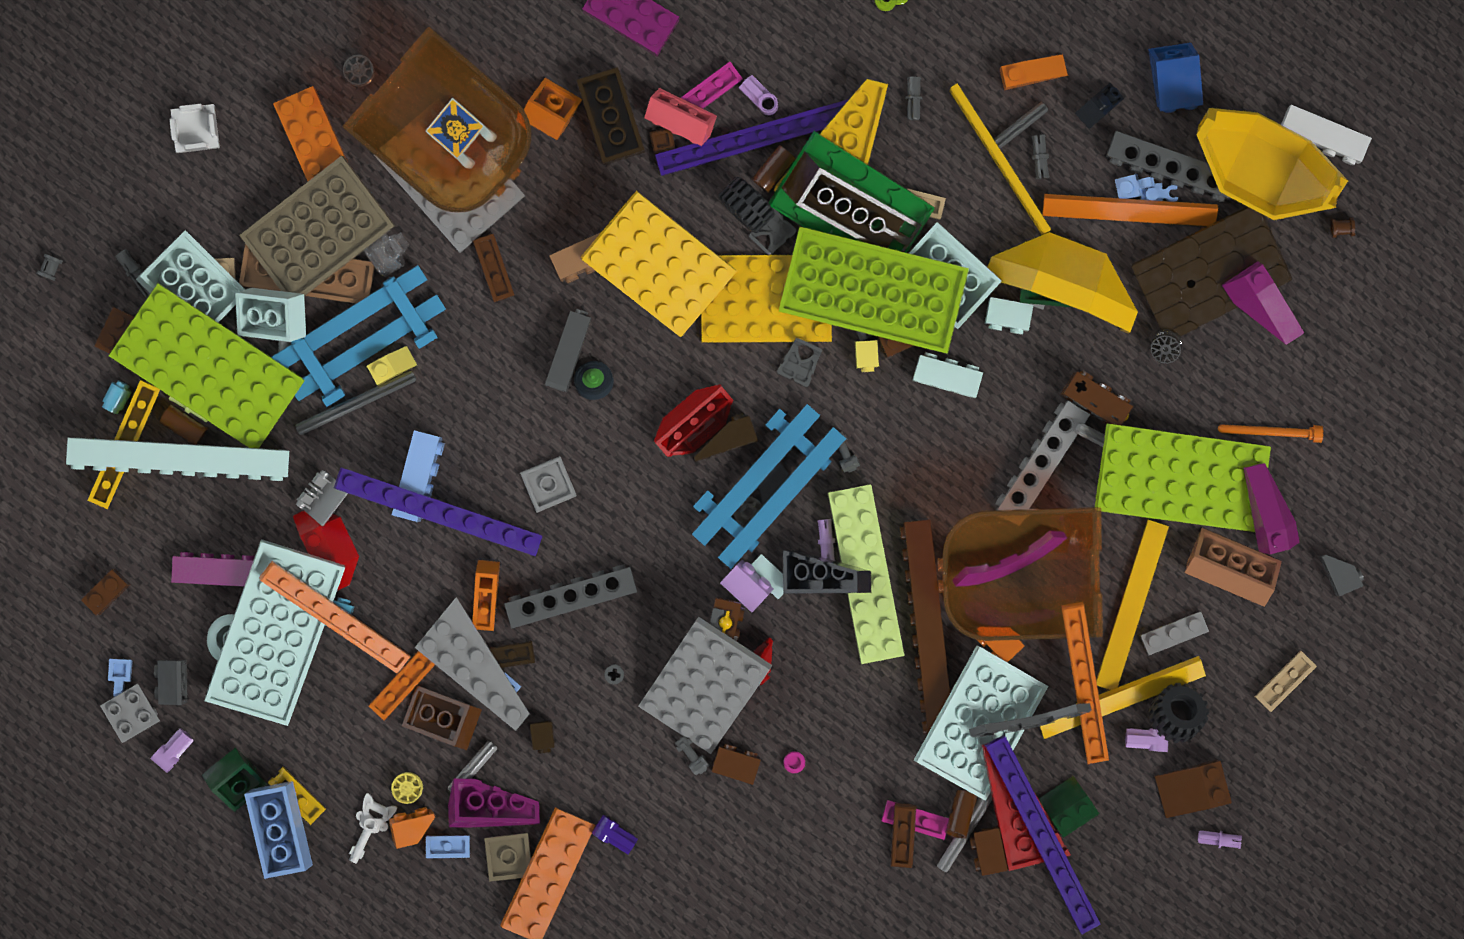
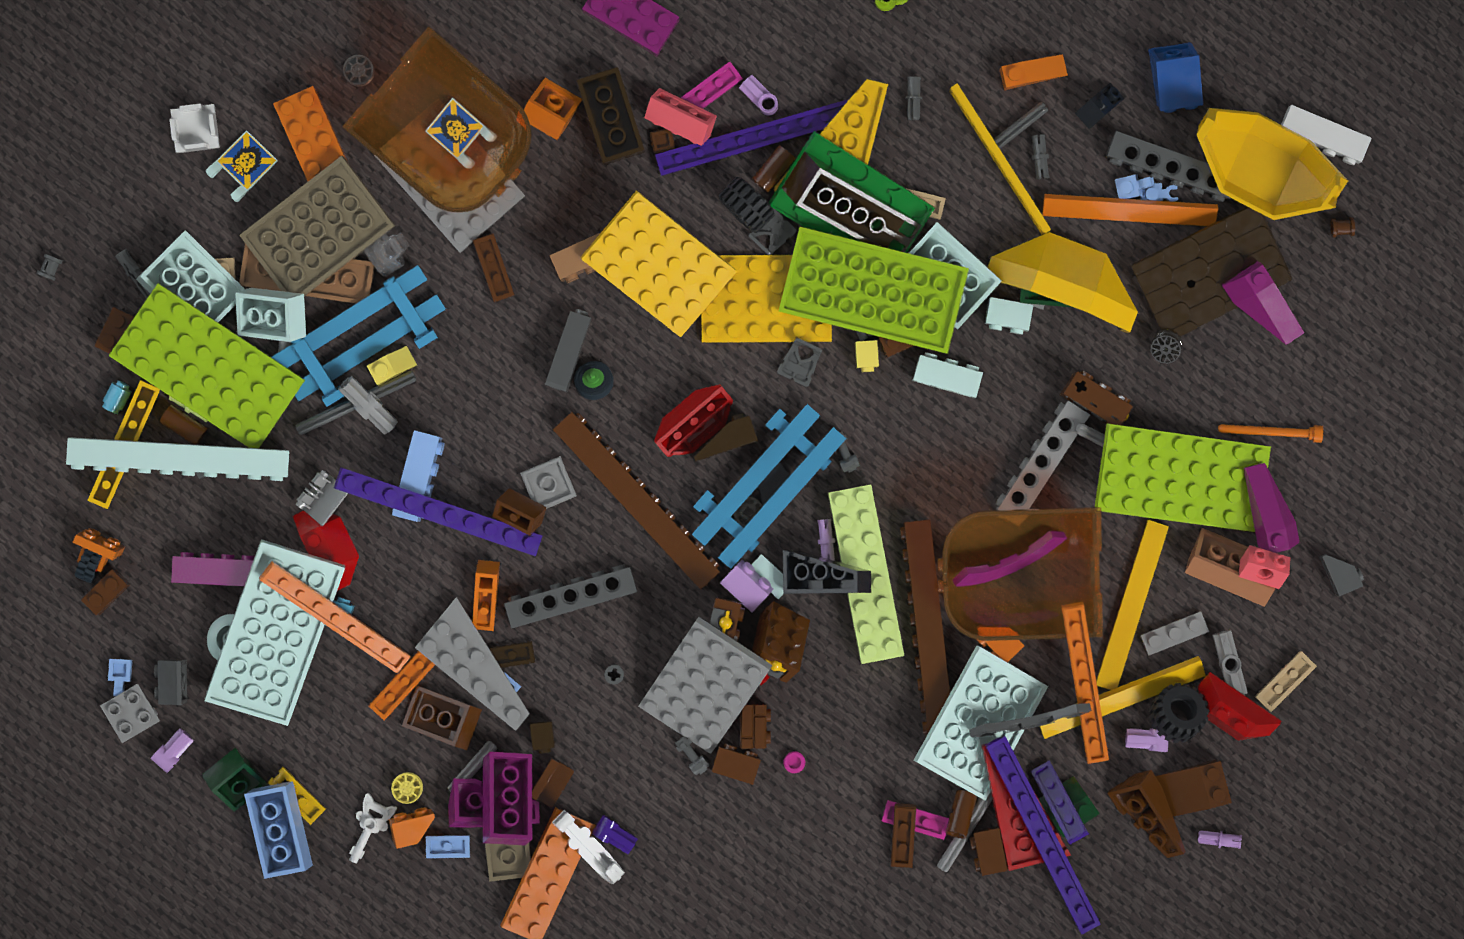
(95, 553): none -> orange plate
(245, 161): none -> flag
(368, 405): none -> light grey piece
(507, 798): none -> magenta brick
(519, 511): none -> reddish brown brick
(552, 782): none -> reddish brown panel
(589, 848): none -> white piece
(636, 500): none -> reddish brown brick
(753, 726): none -> reddish brown brick
(781, 640): none -> reddish brown piece
(1059, 802): none -> dark purple tile
(1146, 803): none -> reddish brown wedge
(1226, 649): none -> light grey piece
(1234, 711): none -> red wedge
(1264, 567): none -> coral brick

